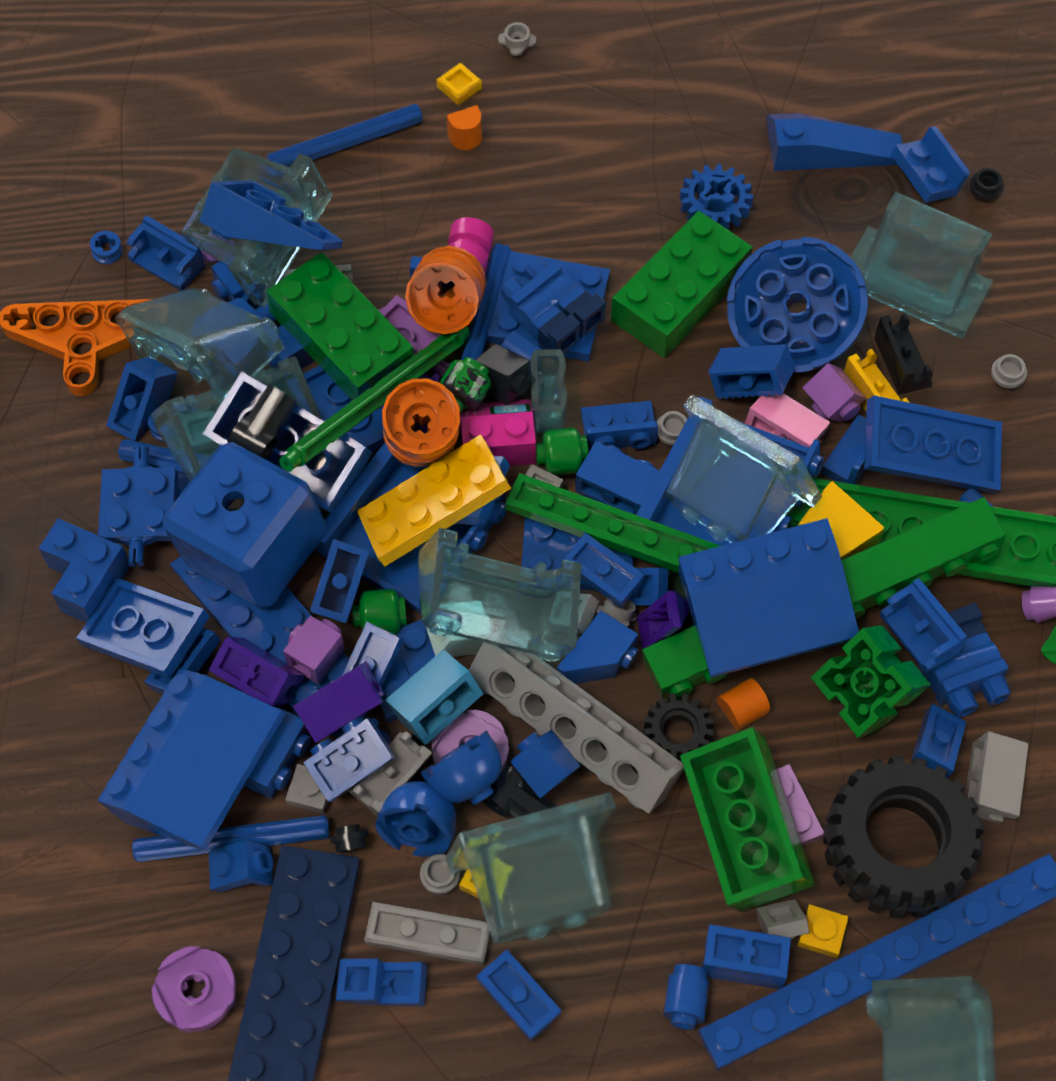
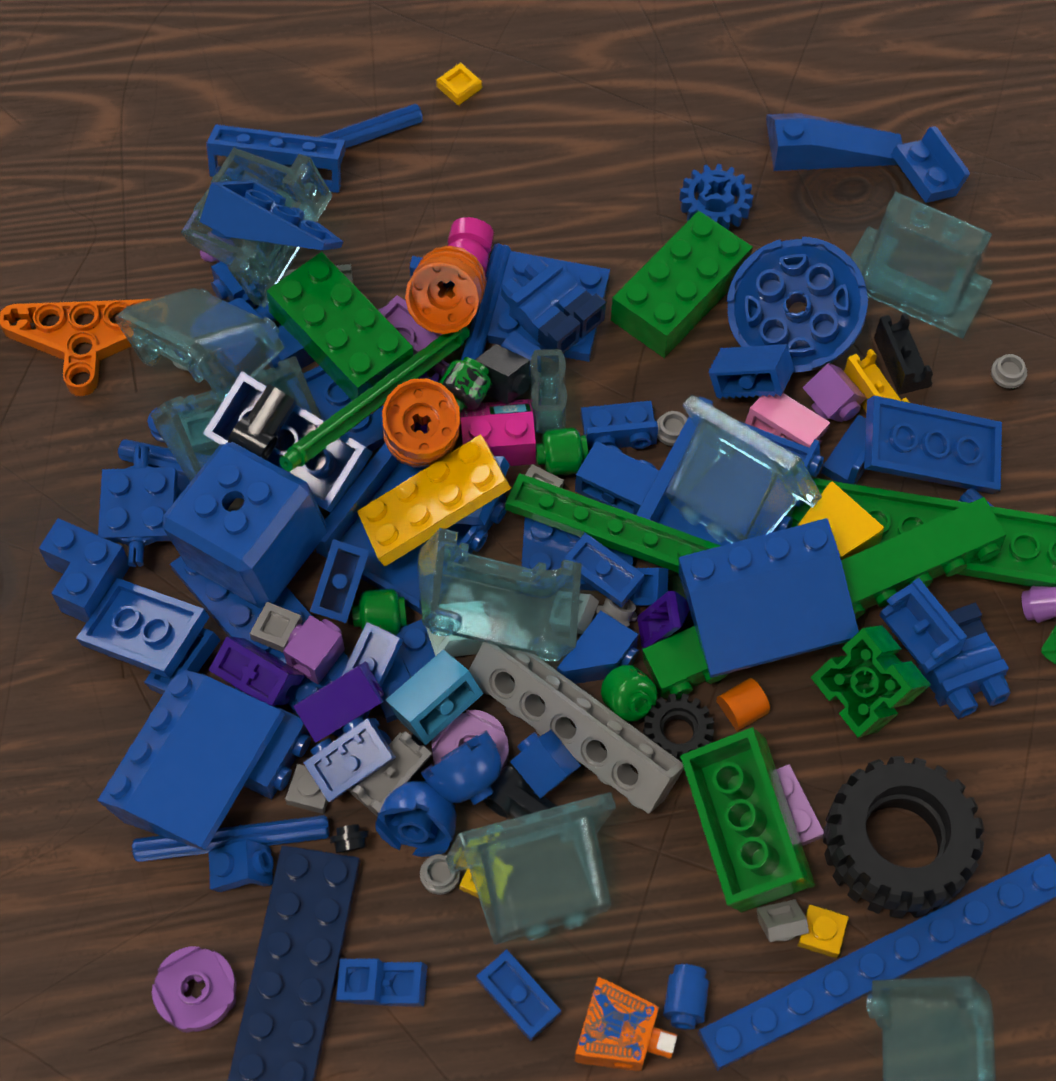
(102, 238): blue bush -> none
(140, 391): blue slope -> none
(165, 253): blue hinge -> none
(275, 626): none -> light grey plate
(277, 147): none -> blue fence
(427, 933): light grey tile -> none
(465, 128): orange brick -> none
(517, 38): light grey plate -> none
(621, 1030): none -> torso
(629, 693): none -> green head
(746, 957): blue hinge -> none
(939, 739): blue plate -> none
(984, 178): black plate -> none
(997, 776): light grey hinge -> none

